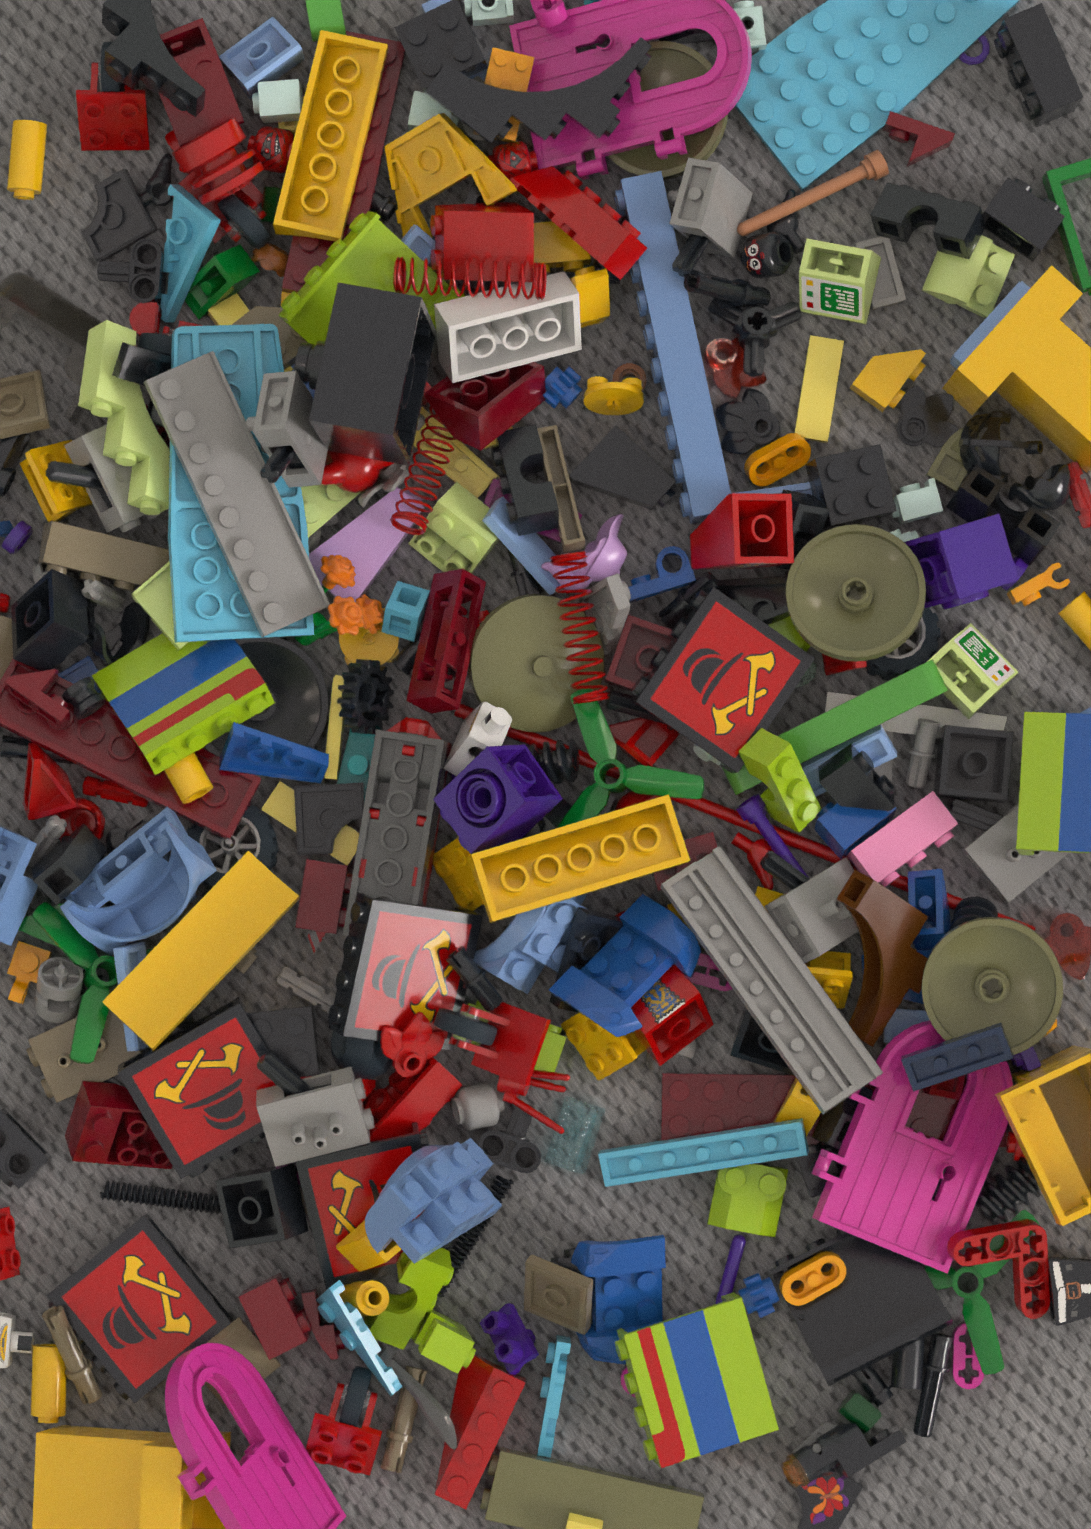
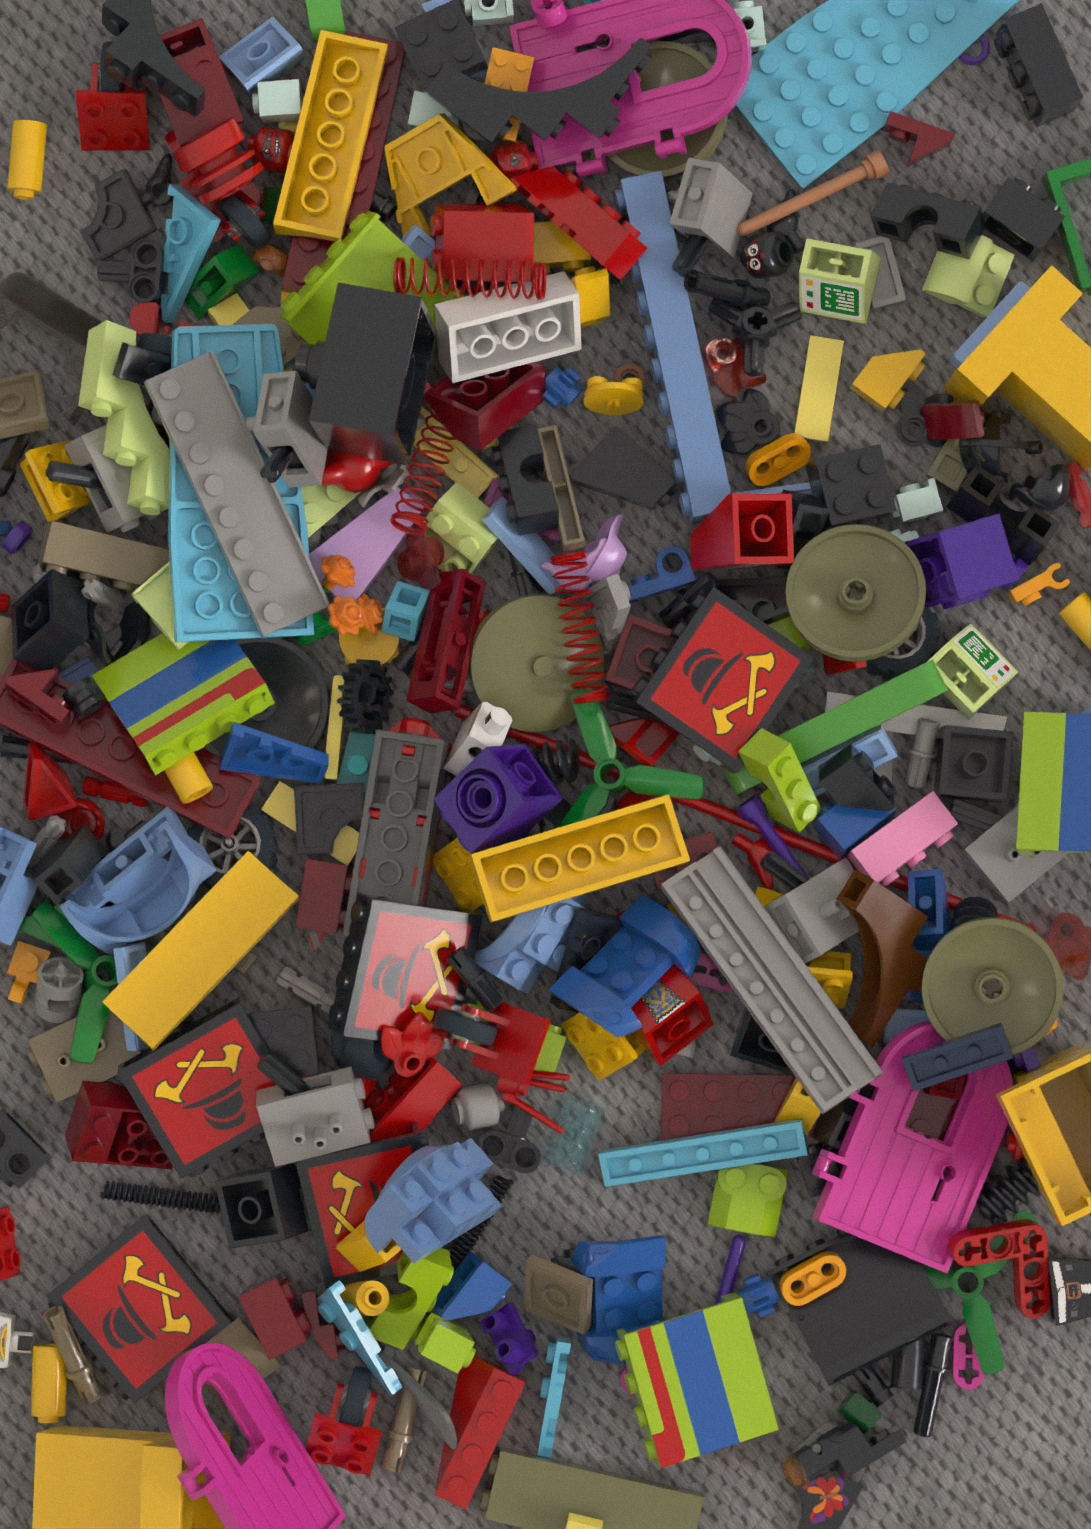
(421, 559): none -> clear red plate
(472, 1290): none -> blue slope
(954, 420): none -> dark red slope

